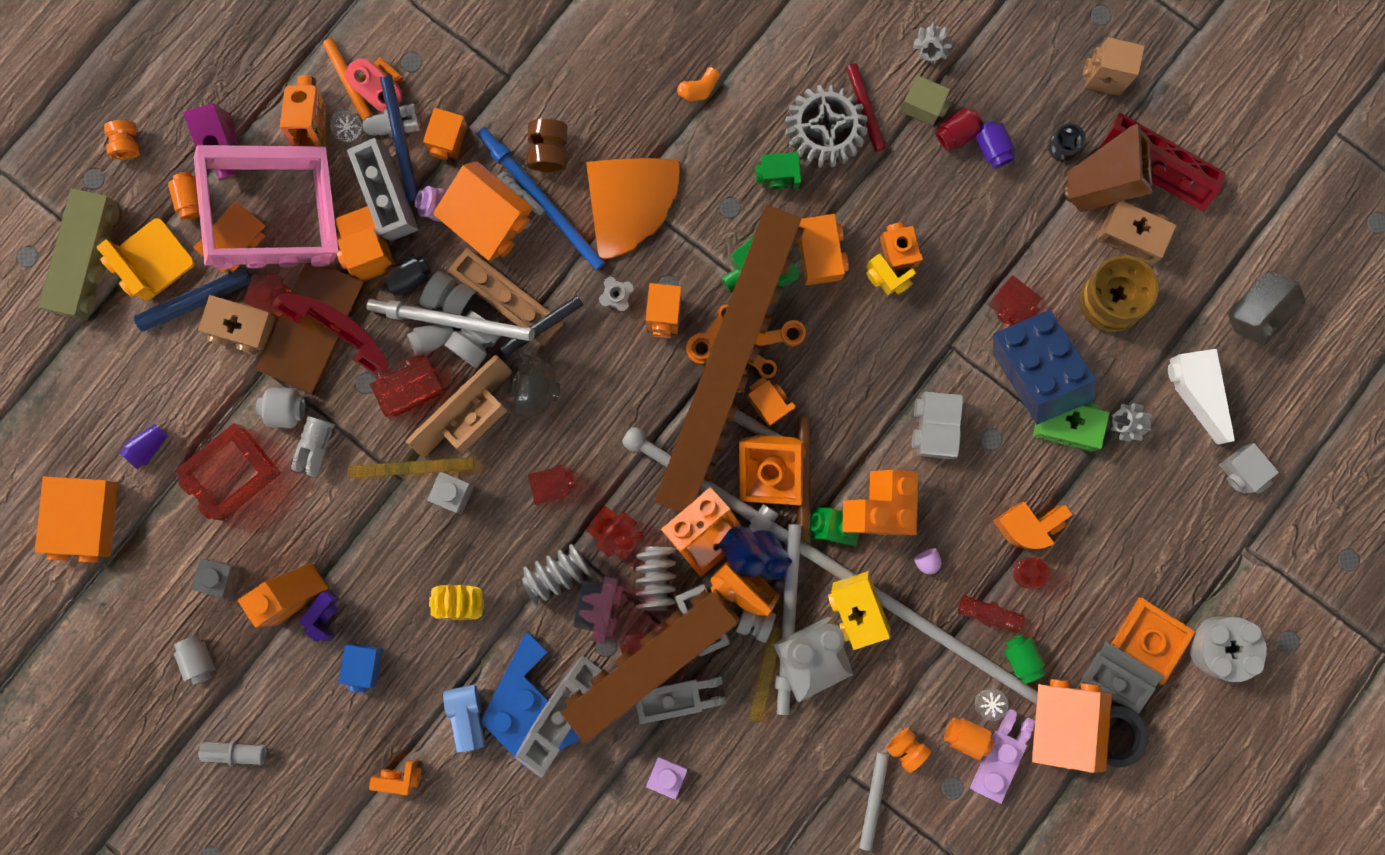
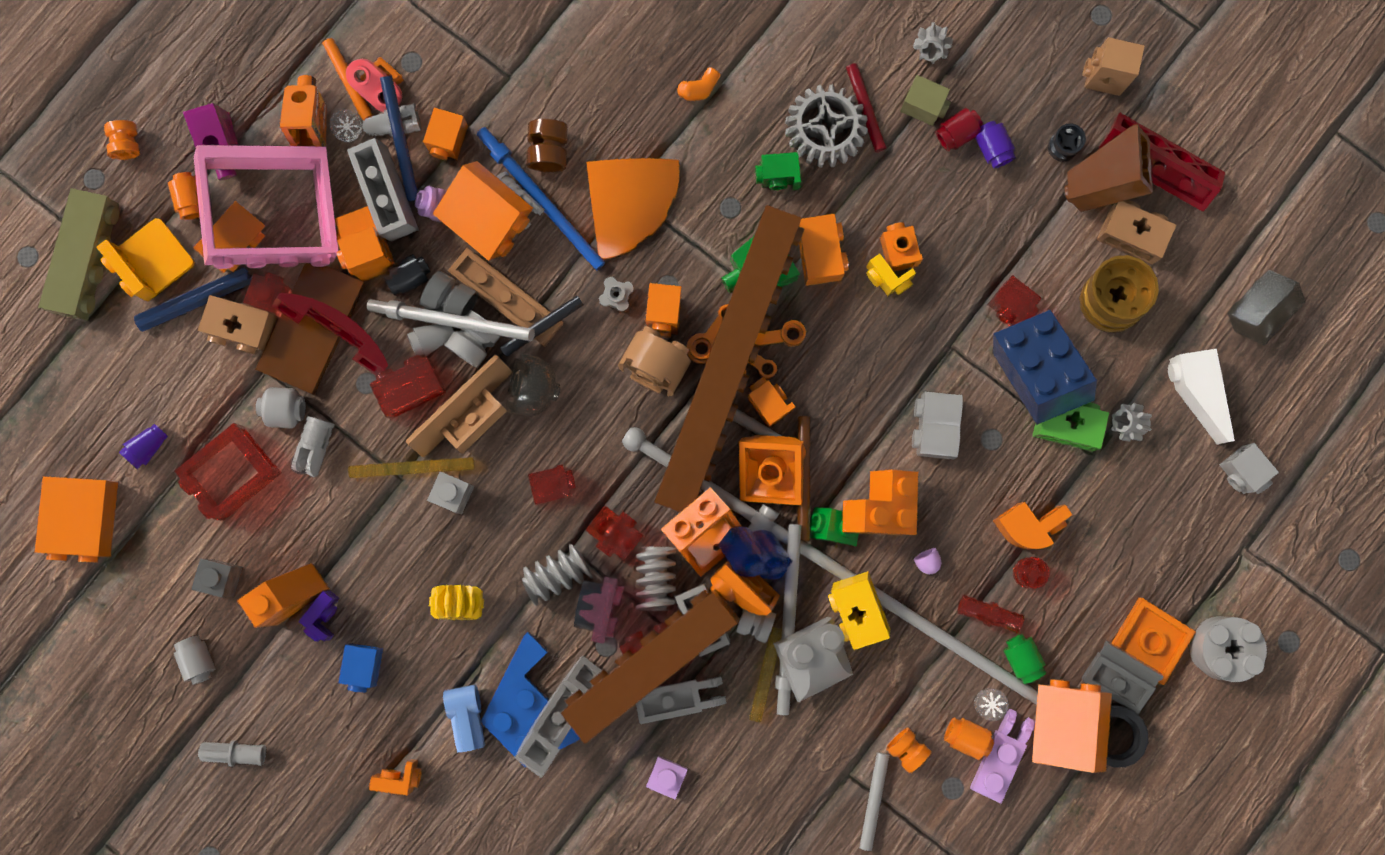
(655, 361): none -> medium nougat brick

